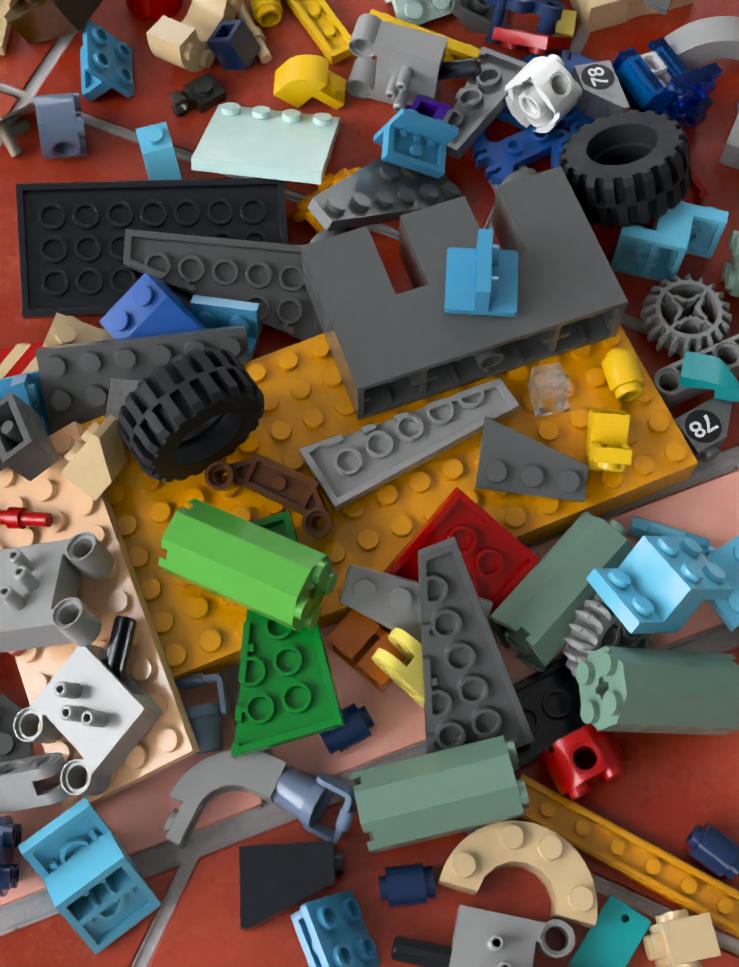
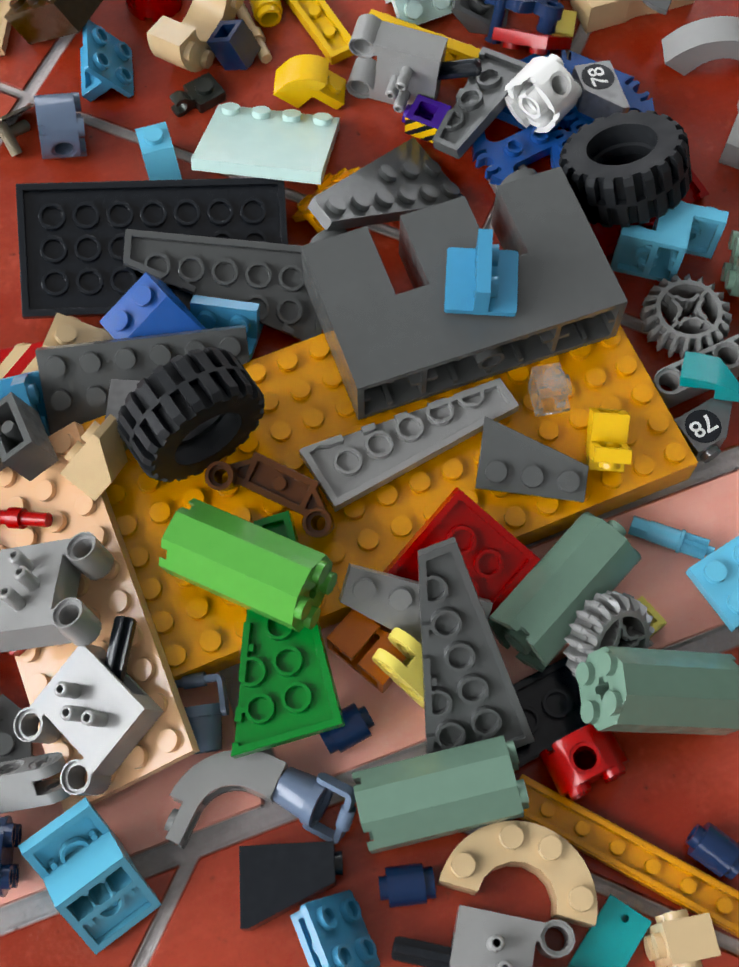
(416, 142): dark azure bracket -> none
(623, 374): yellow brick -> none
(660, 584): medium azure bracket -> none
(664, 84): clear blue brick -> none

